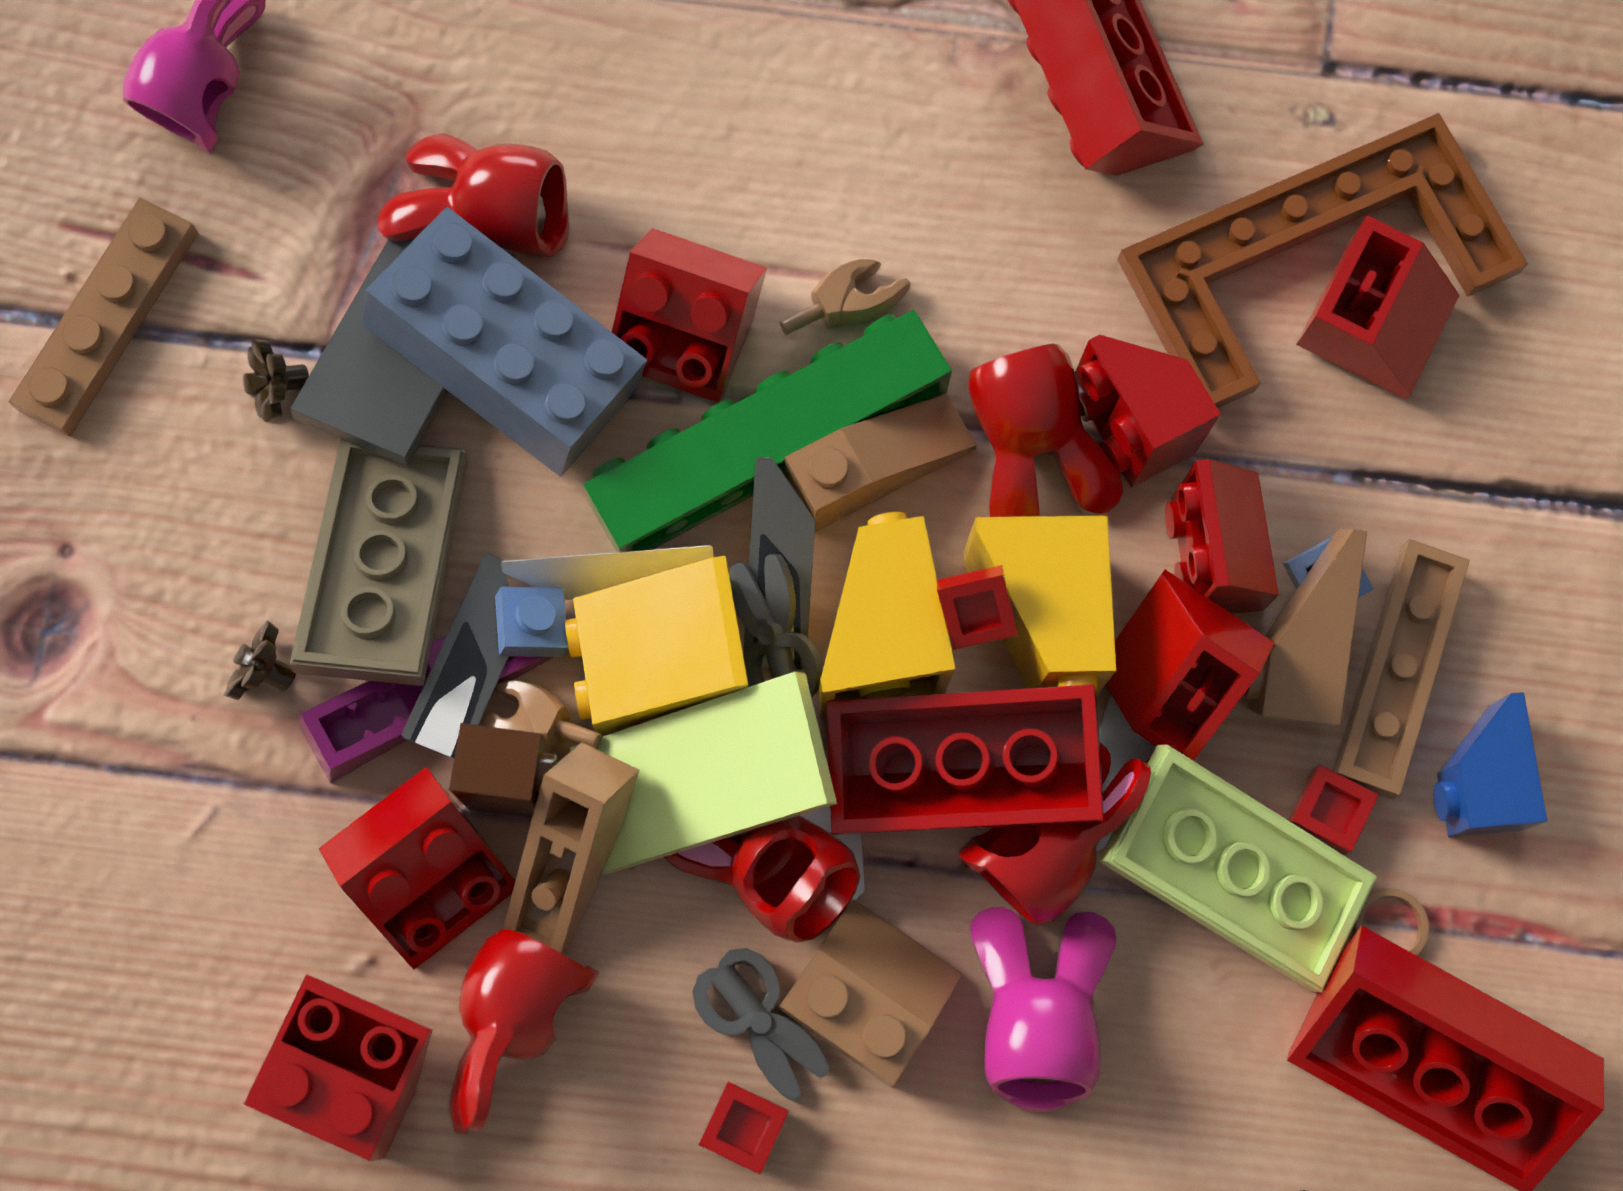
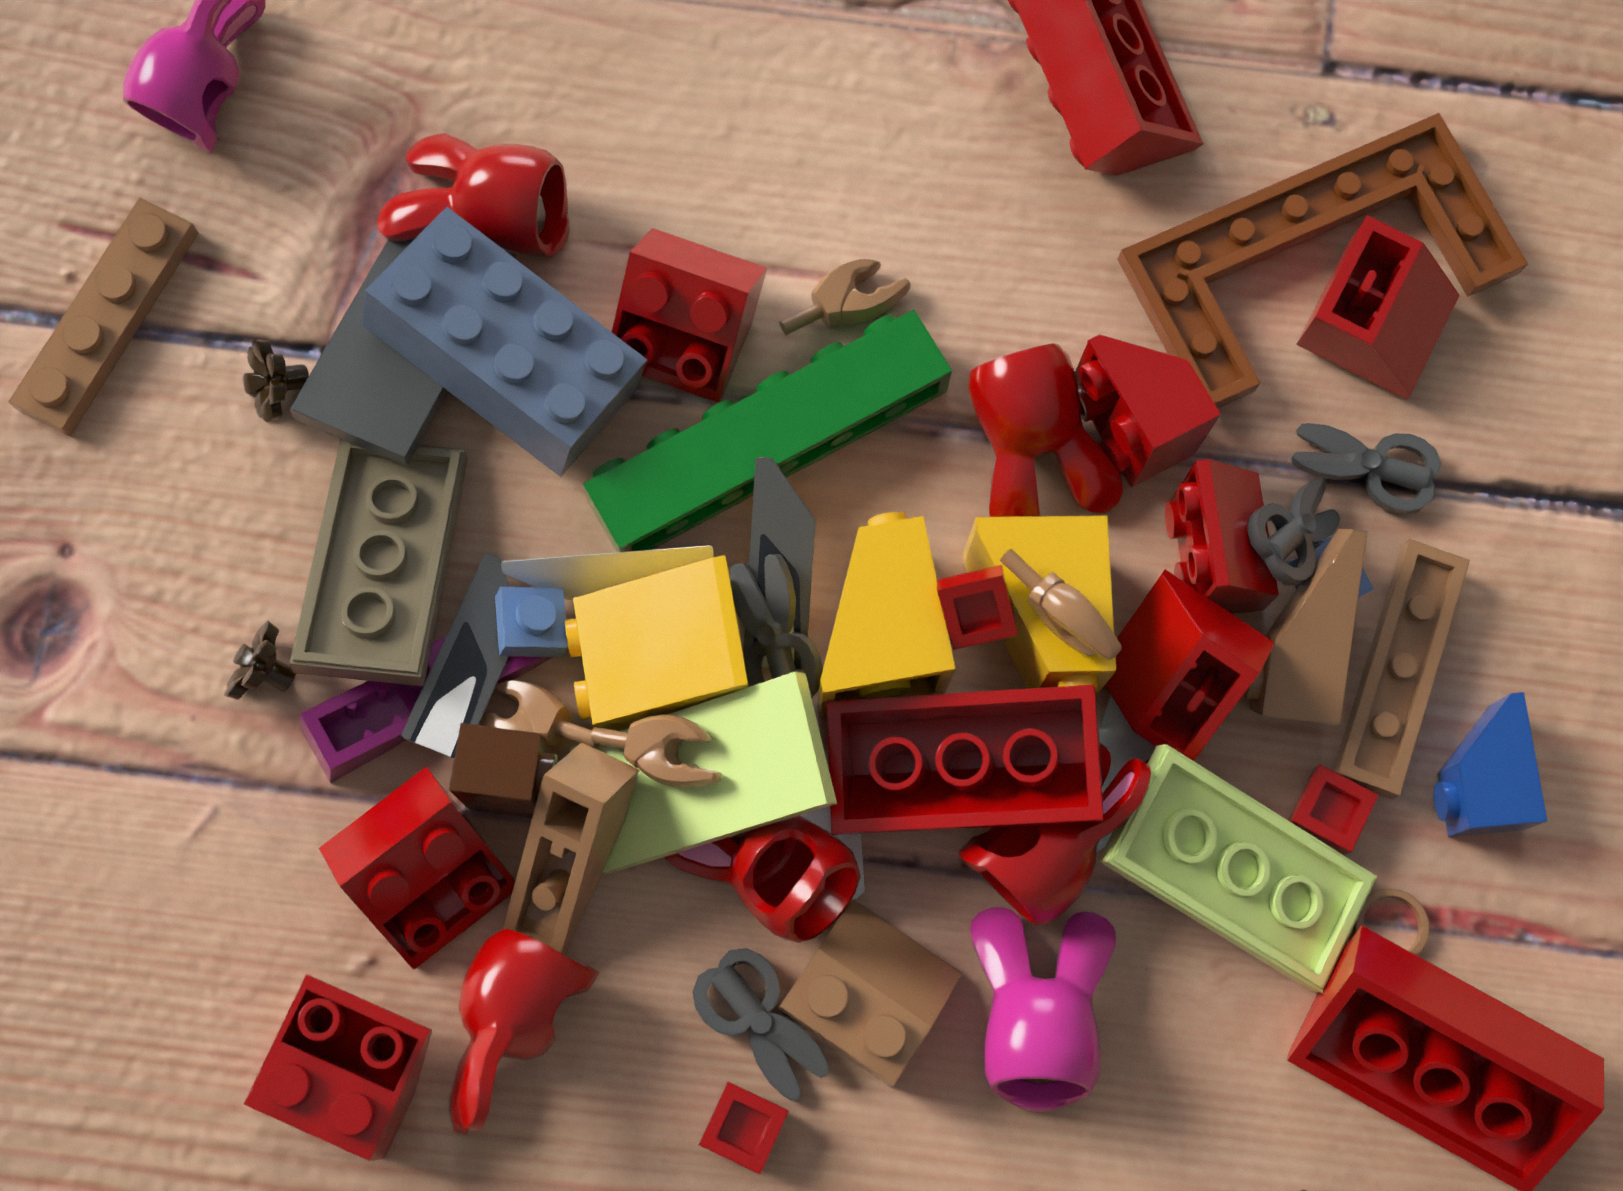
(654, 747): none -> medium nougat hand
(876, 458): medium nougat slope -> none
(1065, 610): none -> medium nougat hand
(1294, 531): none -> dark grey piece
(1351, 460): none -> dark grey piece

